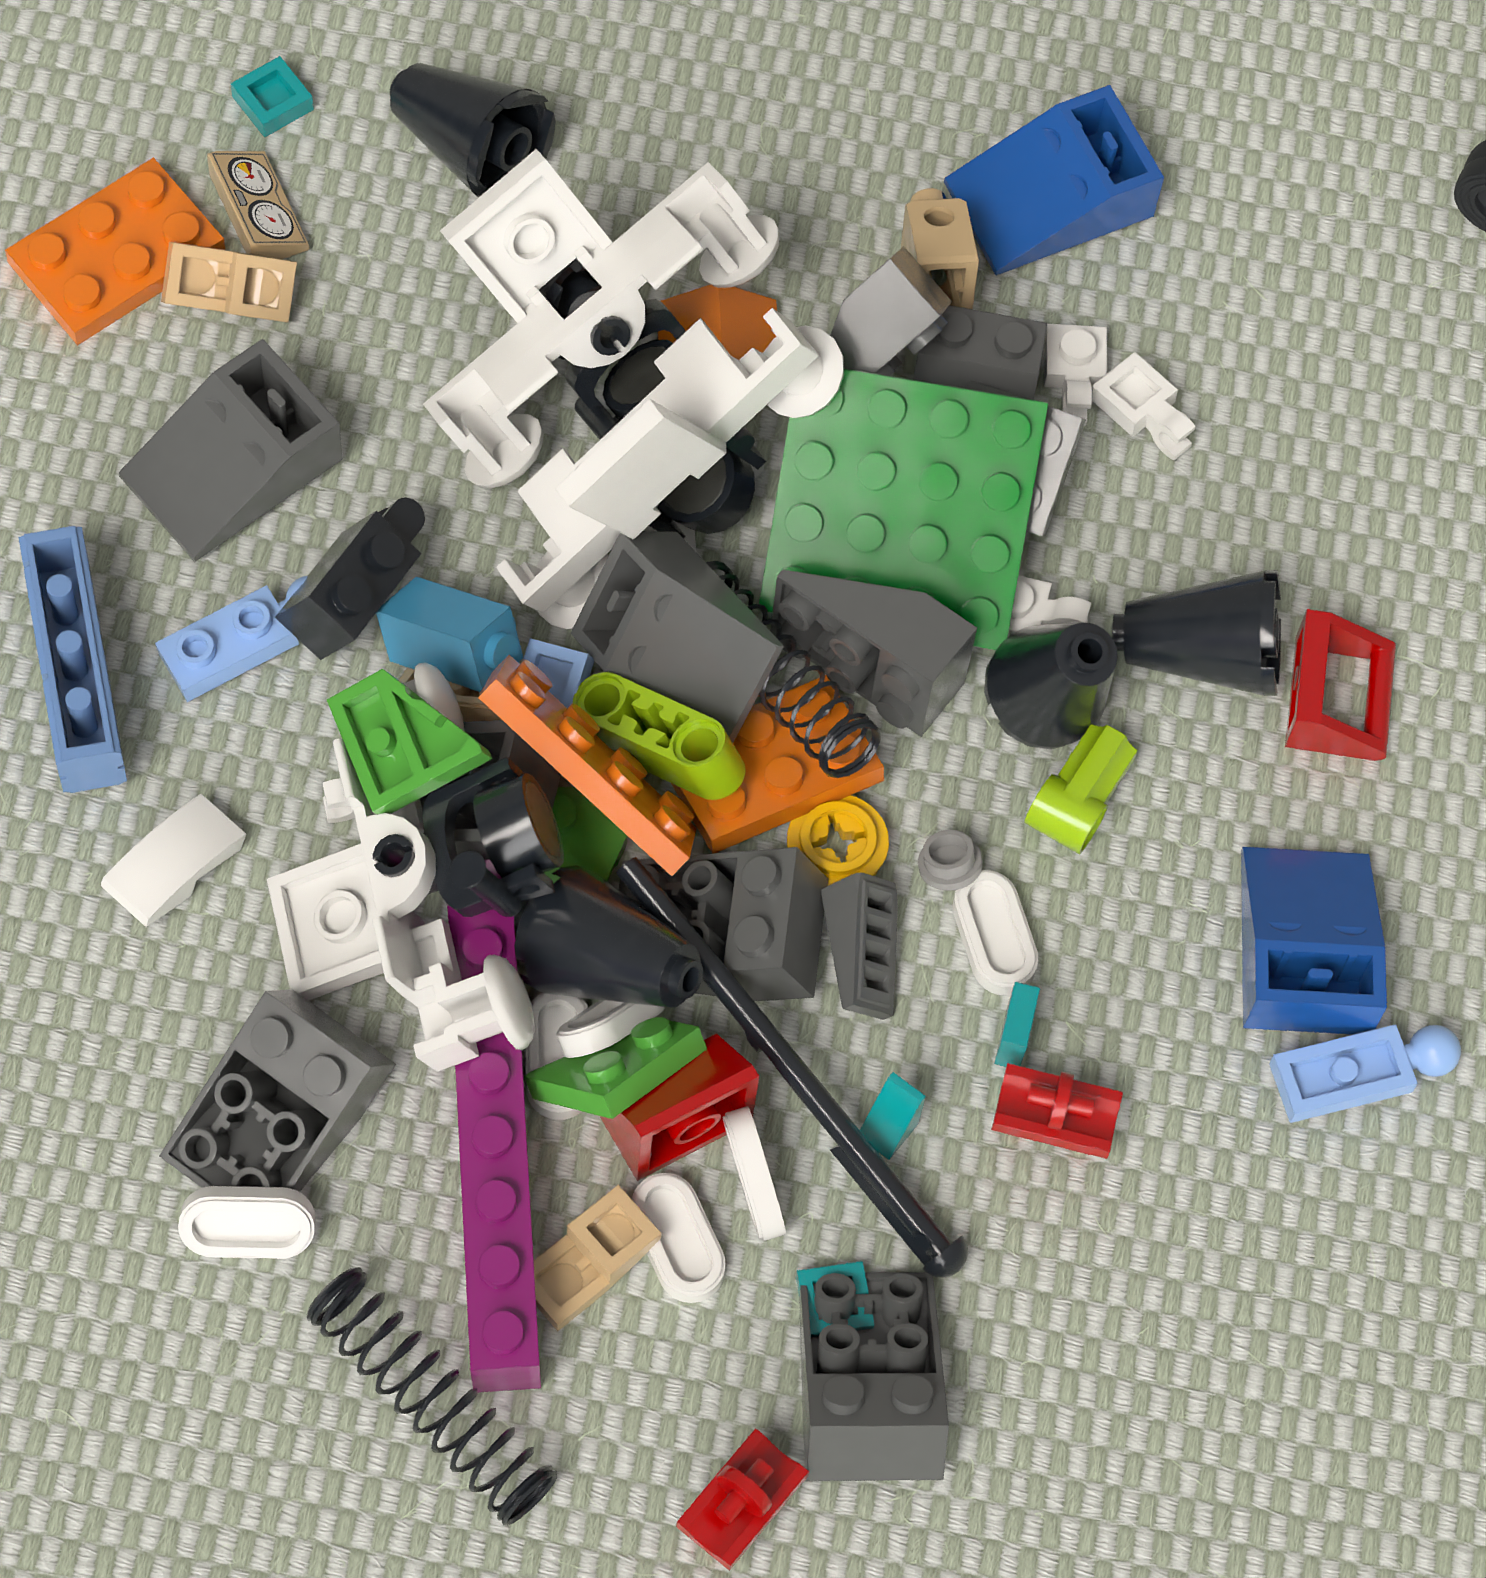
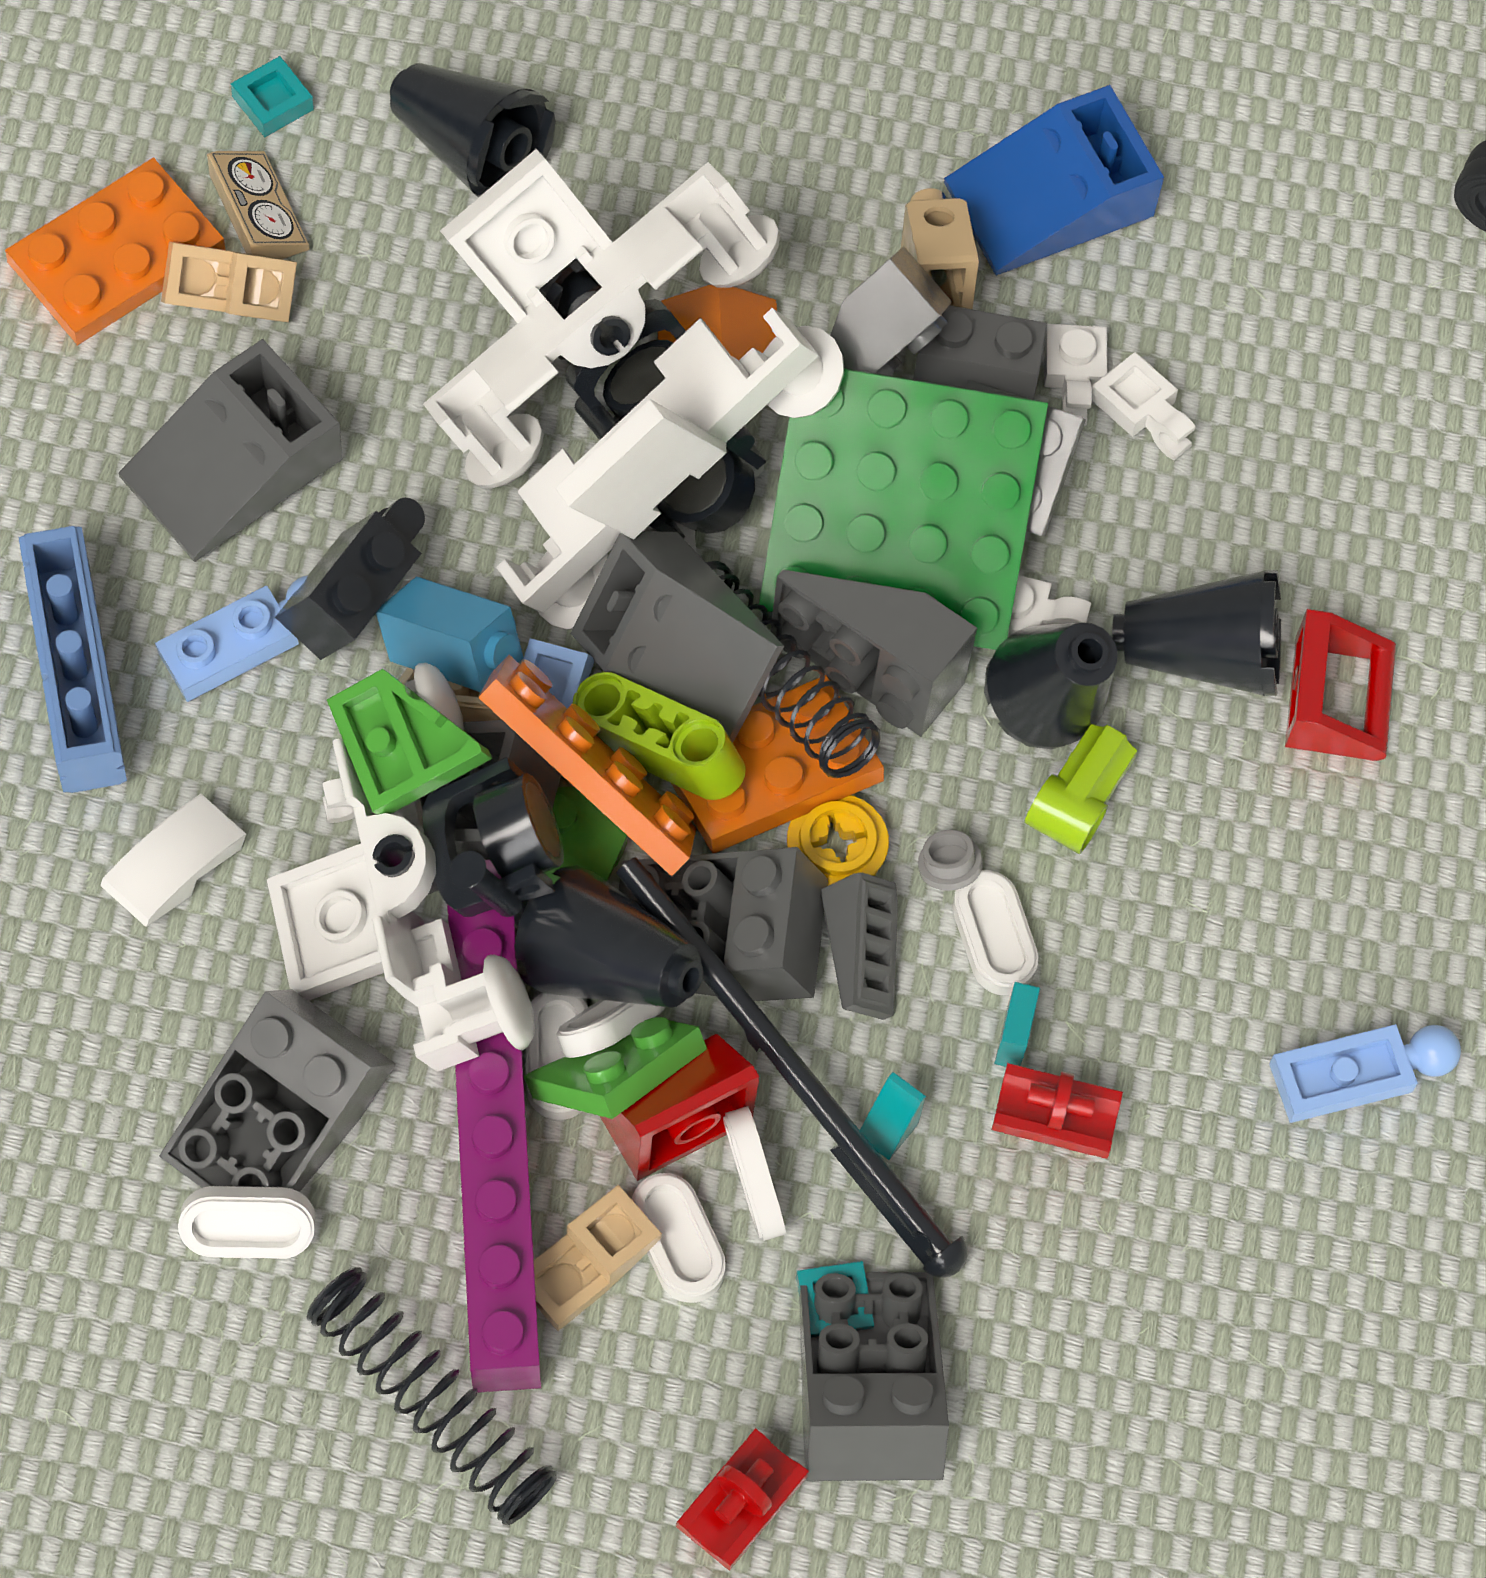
(1311, 942): blue slope -> none

